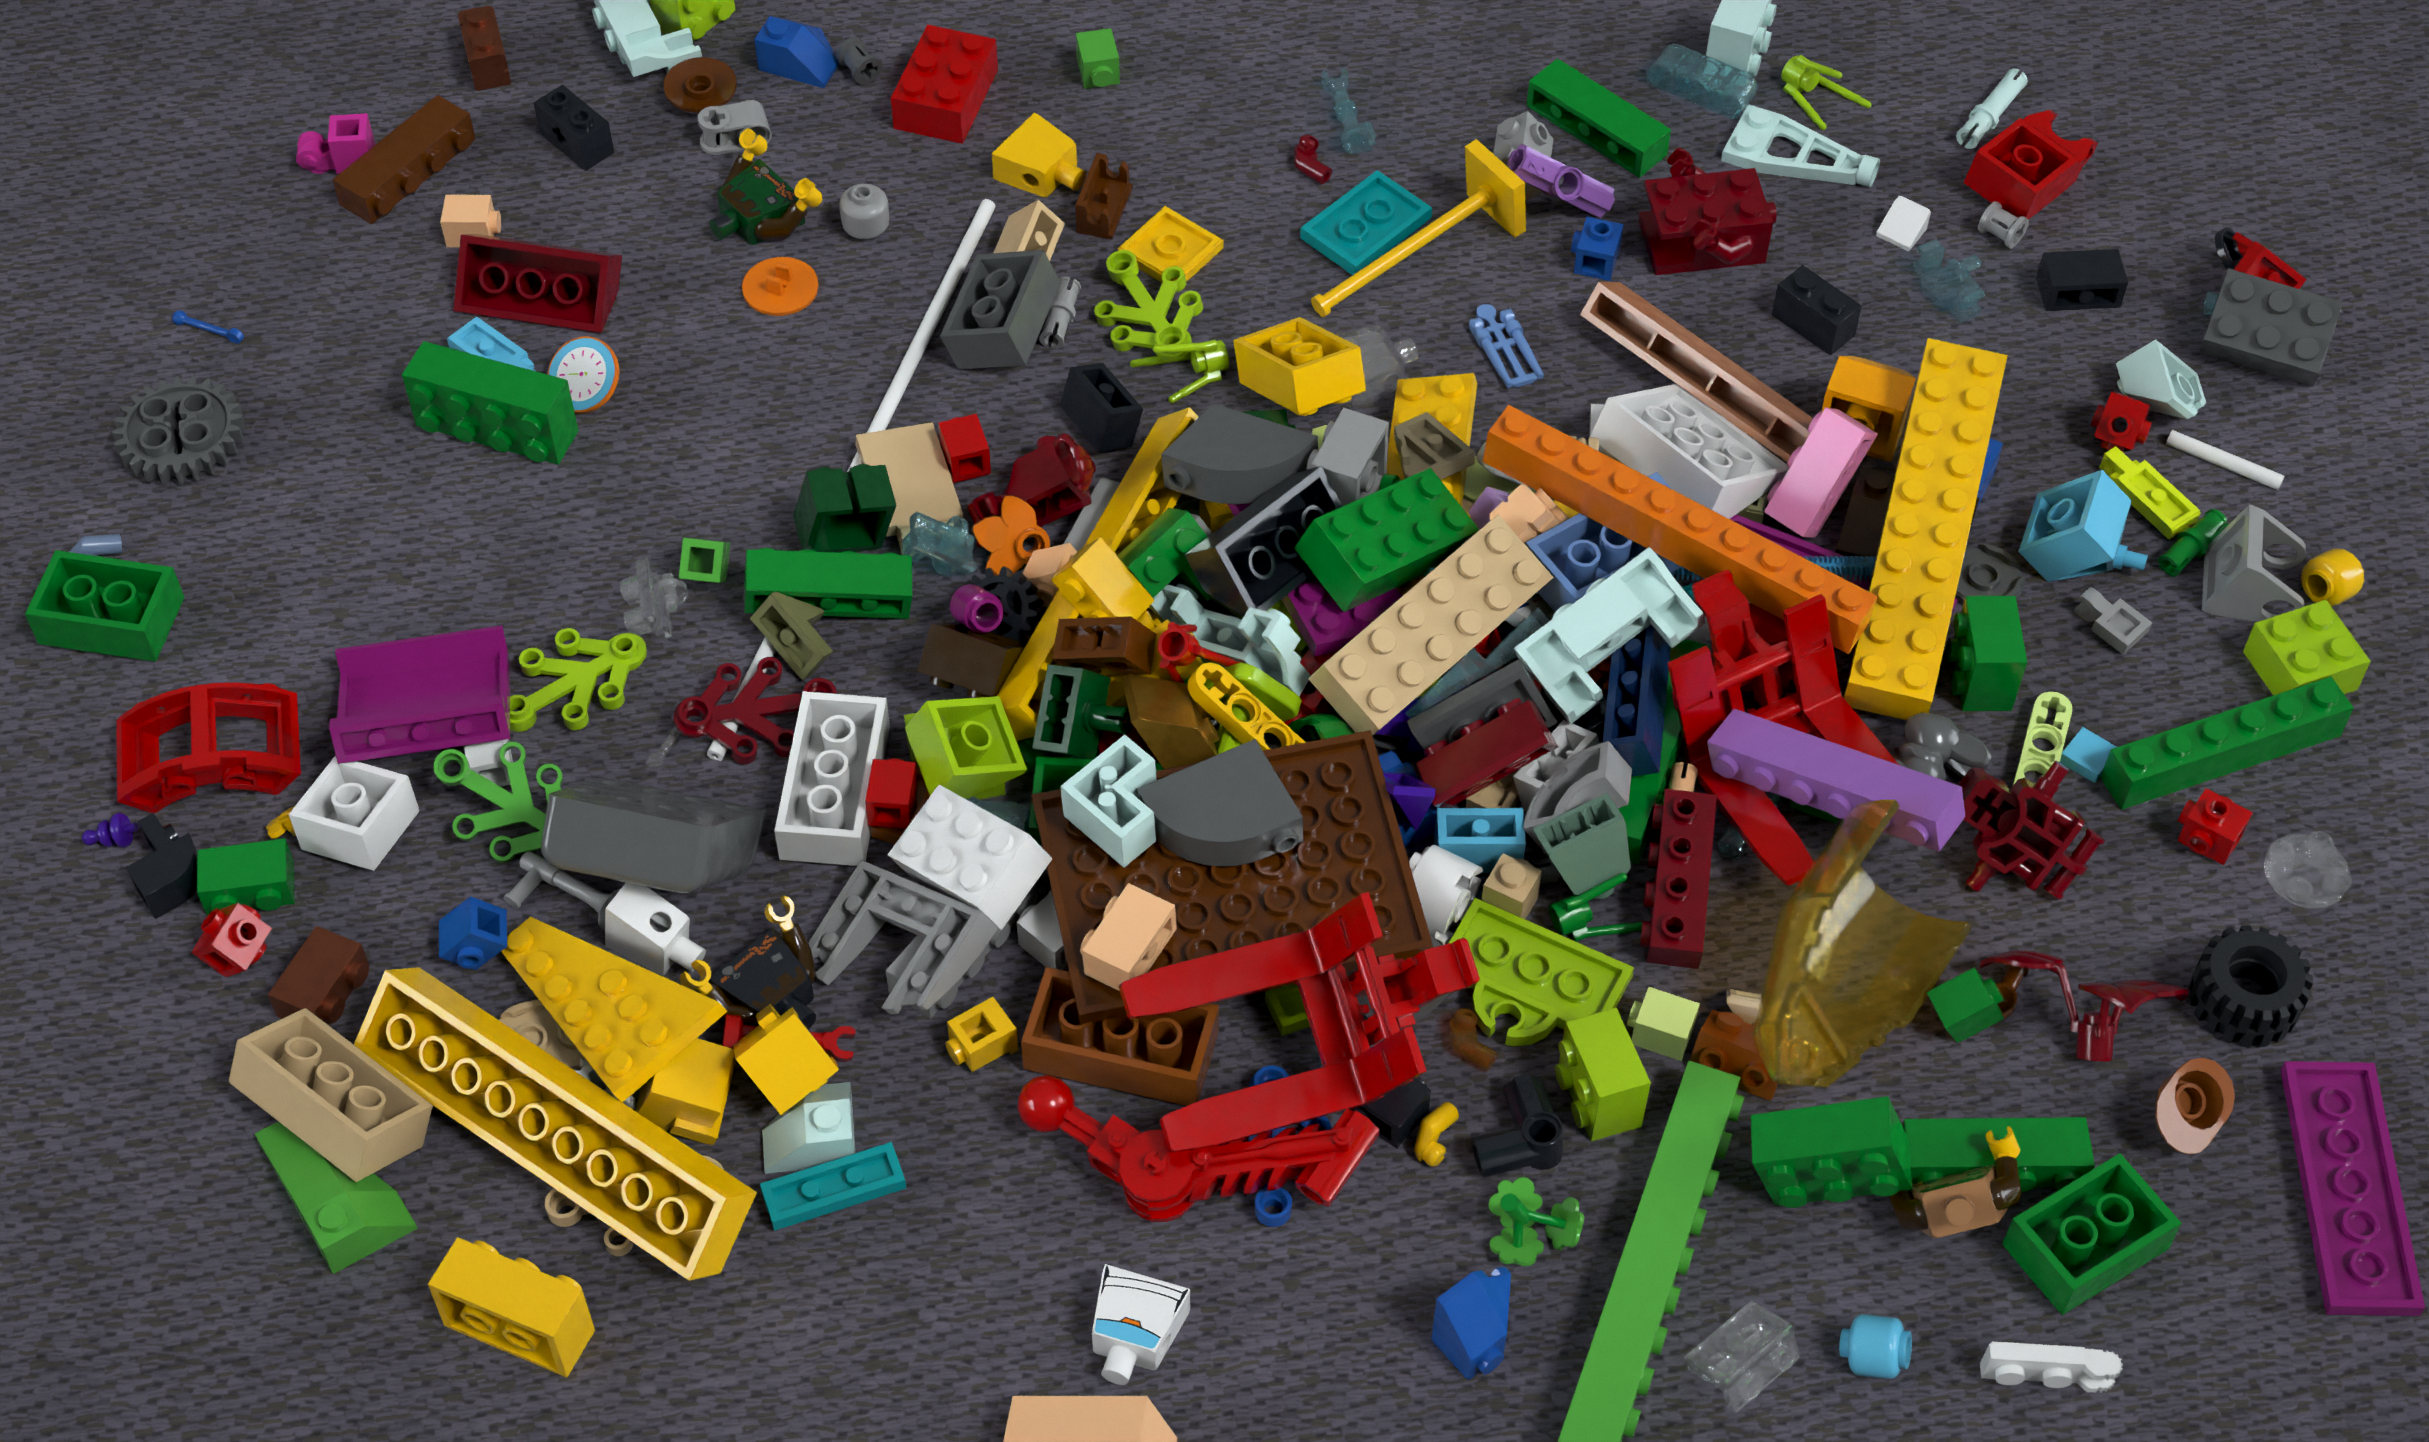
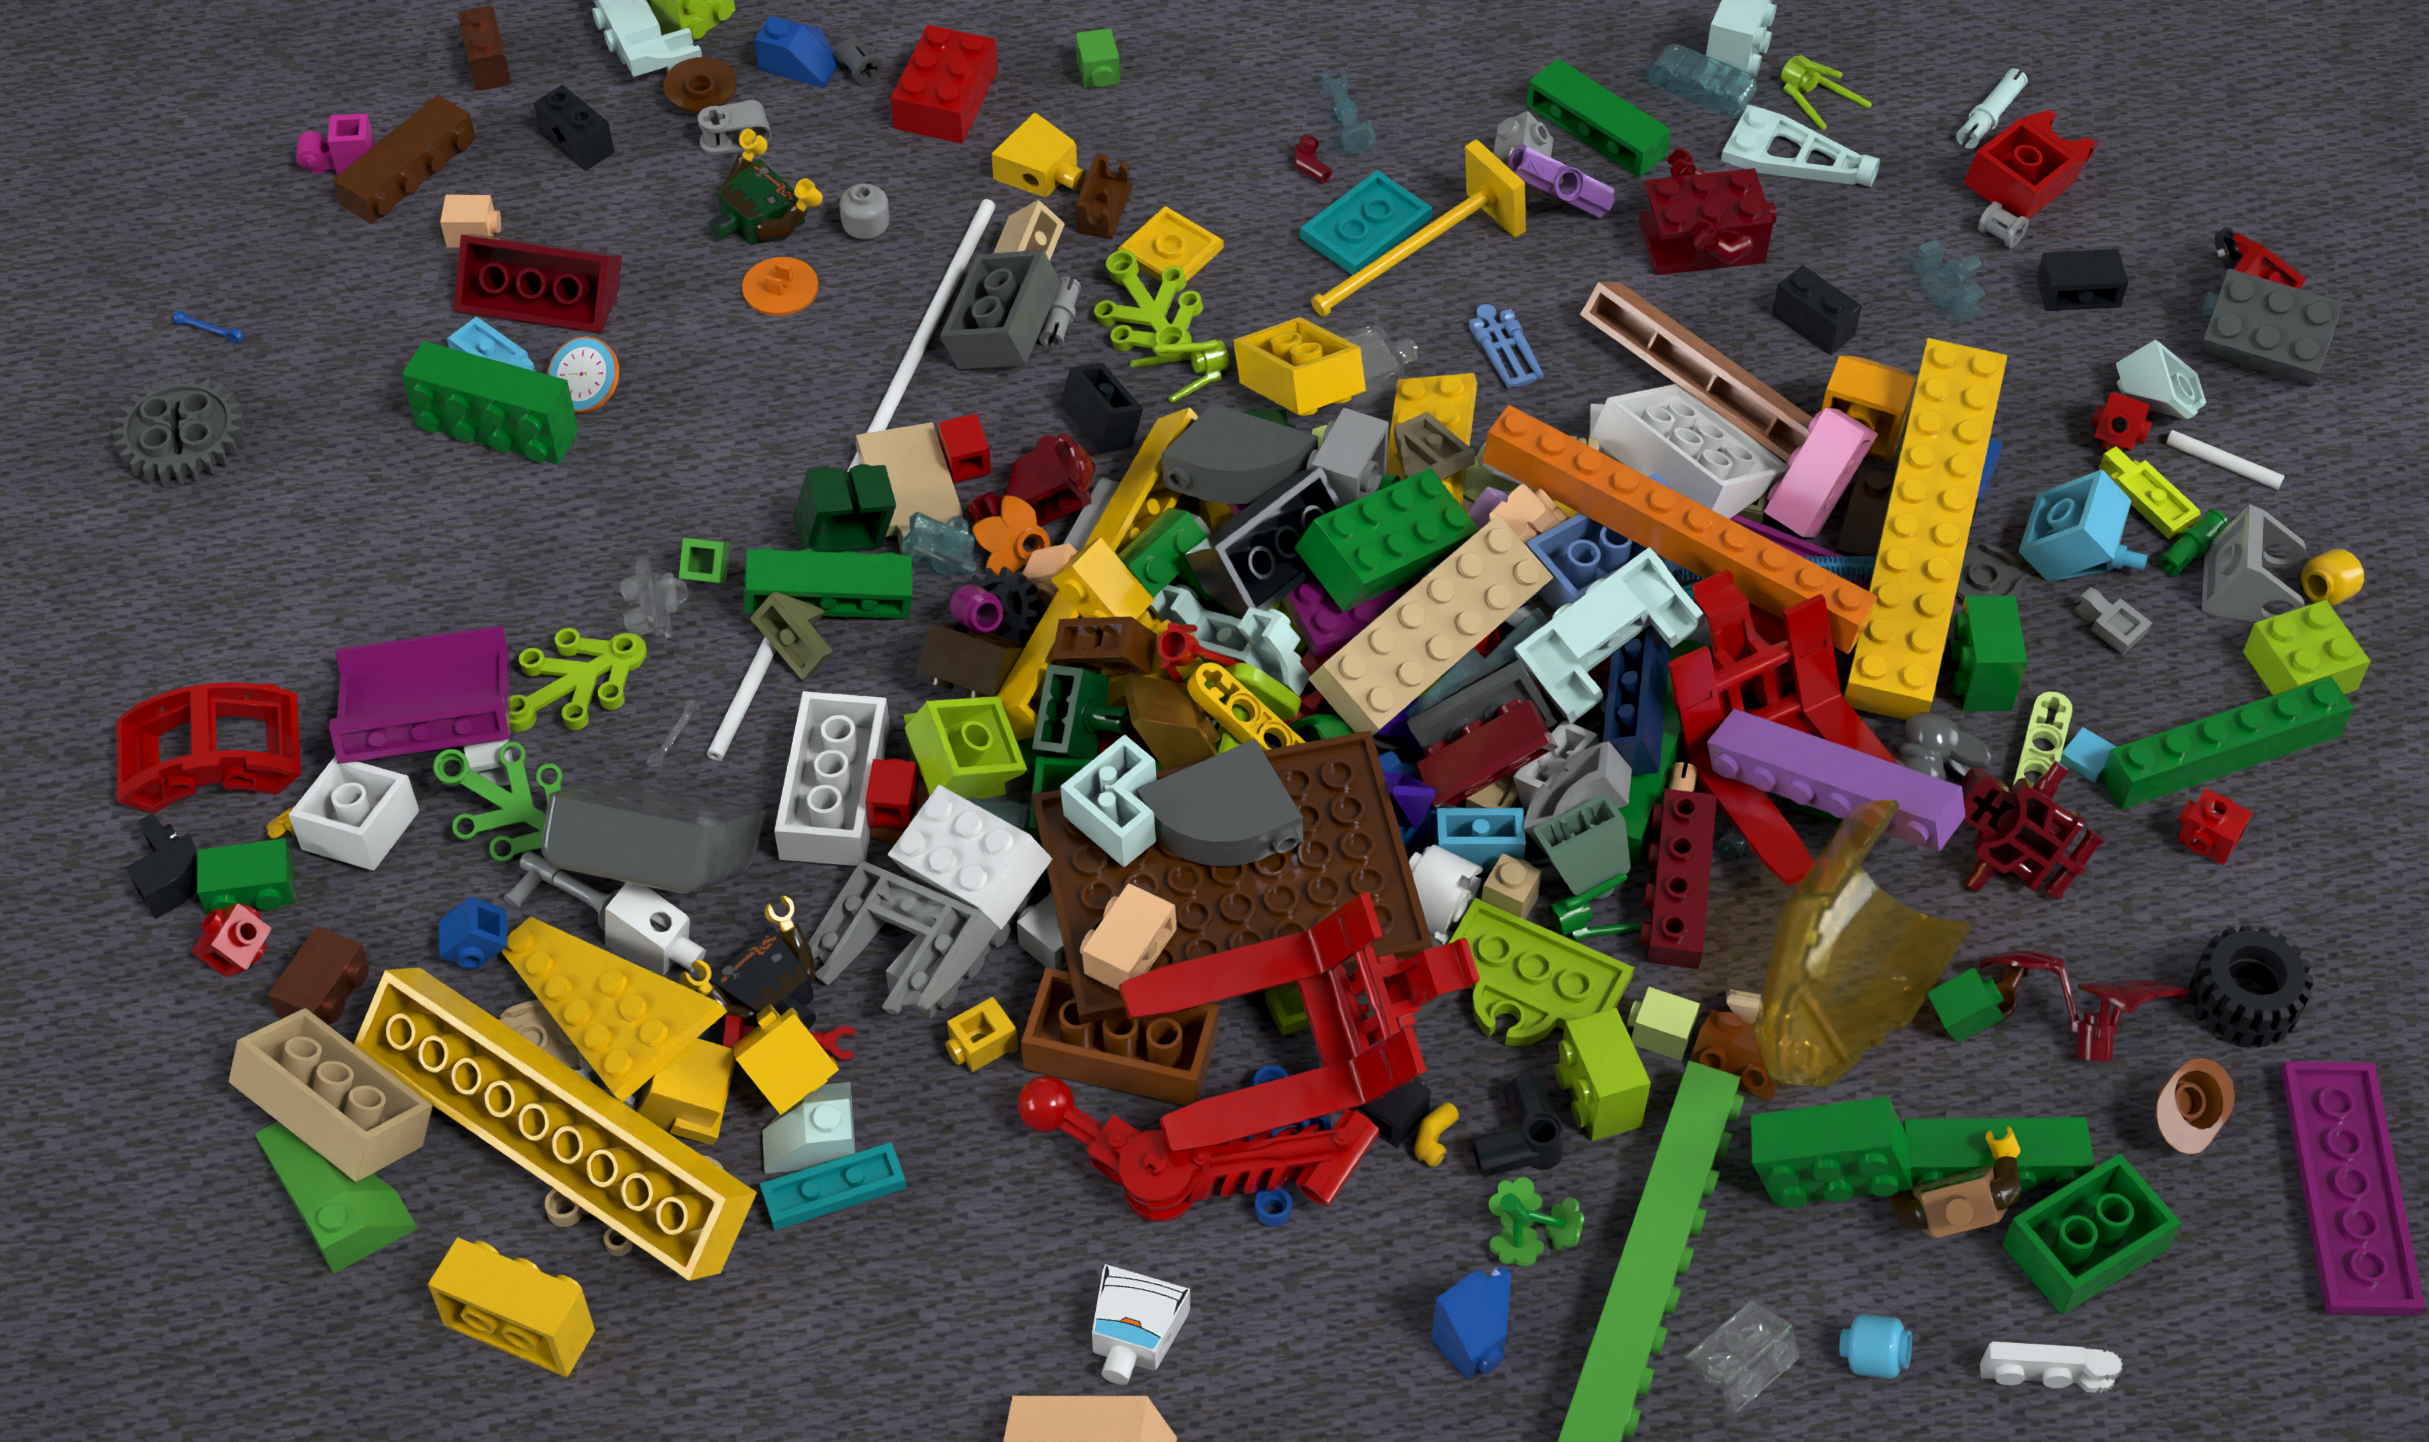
(99, 545): sand blue arm -> none
(105, 605): green brick -> none
(117, 830): dark purple hair -> none
(744, 709): dark red plant -> none
(1465, 1040): clear orange arm -> none
(1597, 248): blue brick -> none
(1904, 223): white slope -> none
(2307, 870): clear dish -> none

